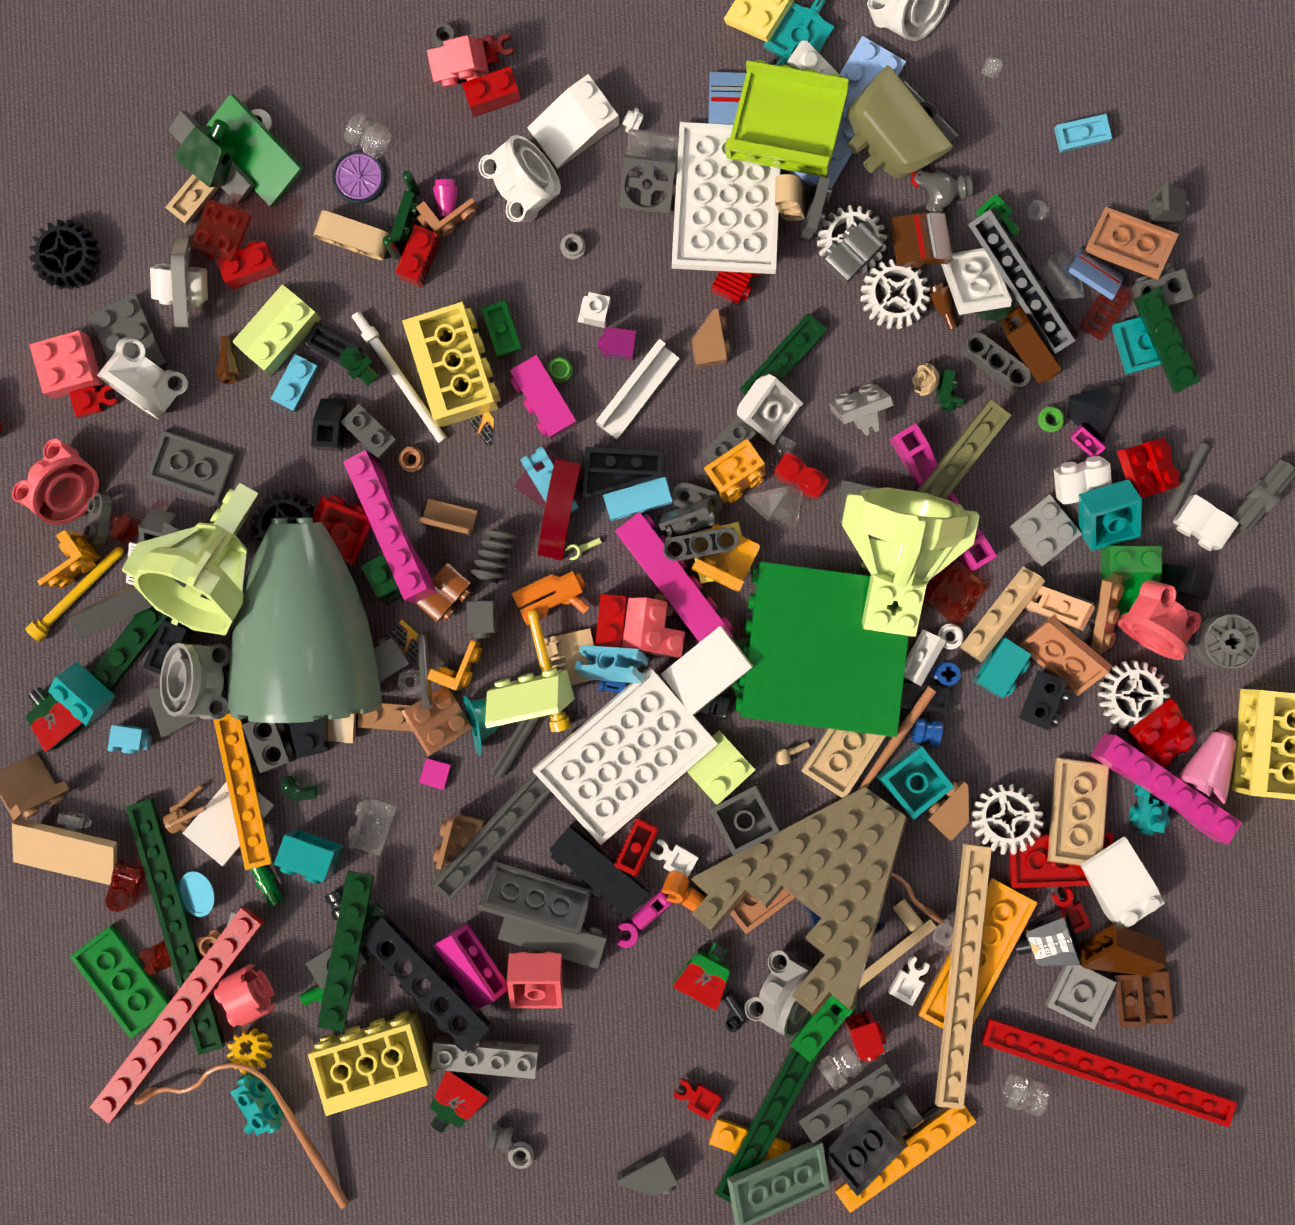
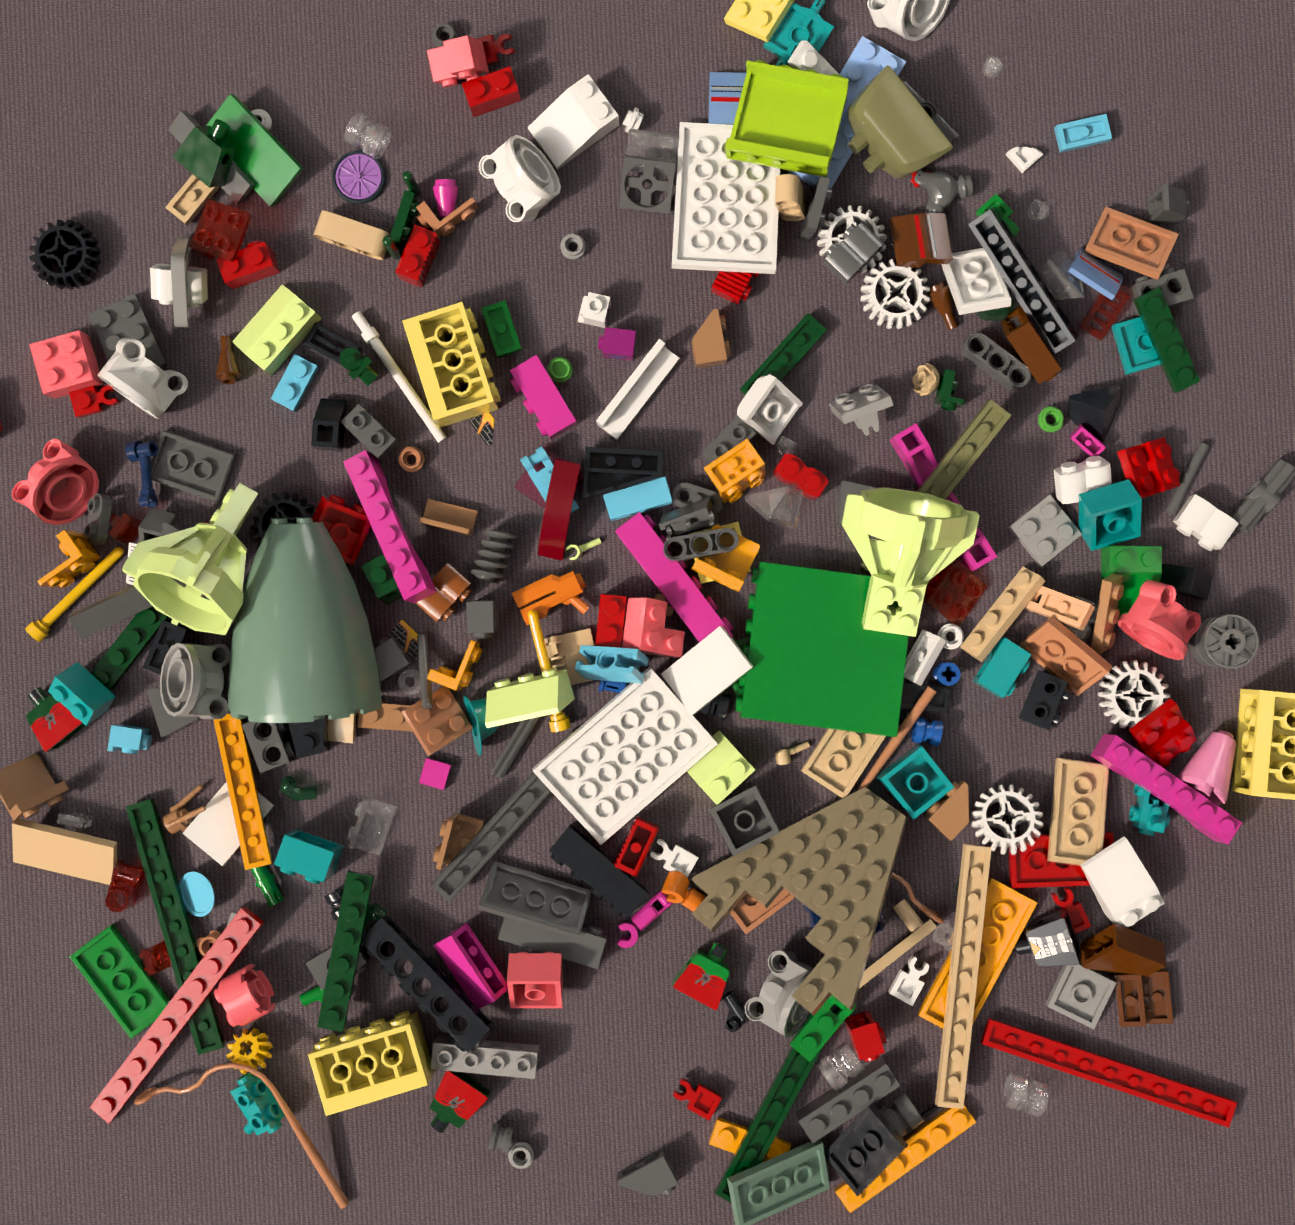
(143, 452): none -> dark blue brick
(1023, 157): none -> white tile

